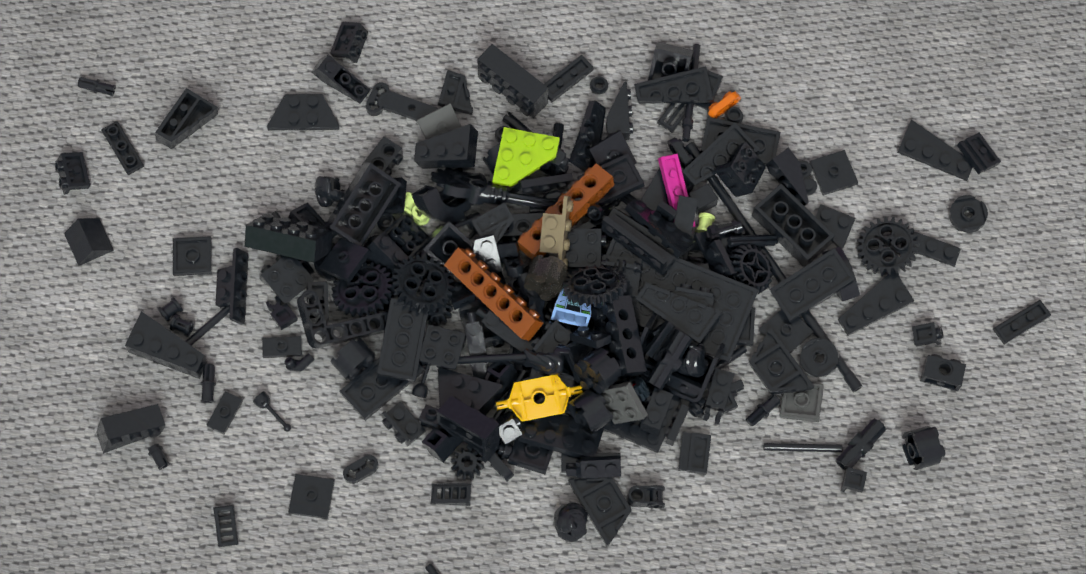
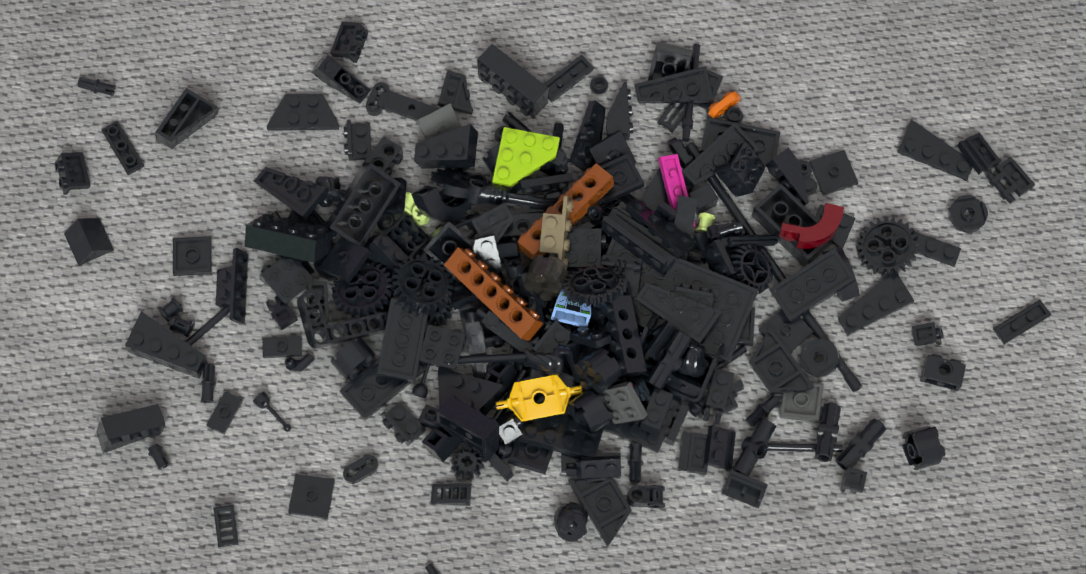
(291, 191): none -> black wing
(358, 141): none -> black bracket
(635, 462): none -> black axle
(719, 448): none -> black plate
(744, 489): none -> black hinge
(754, 447): none -> black piece
(818, 234): none -> dark red arch
(827, 432): none -> black piece
(1014, 177): none -> black plate

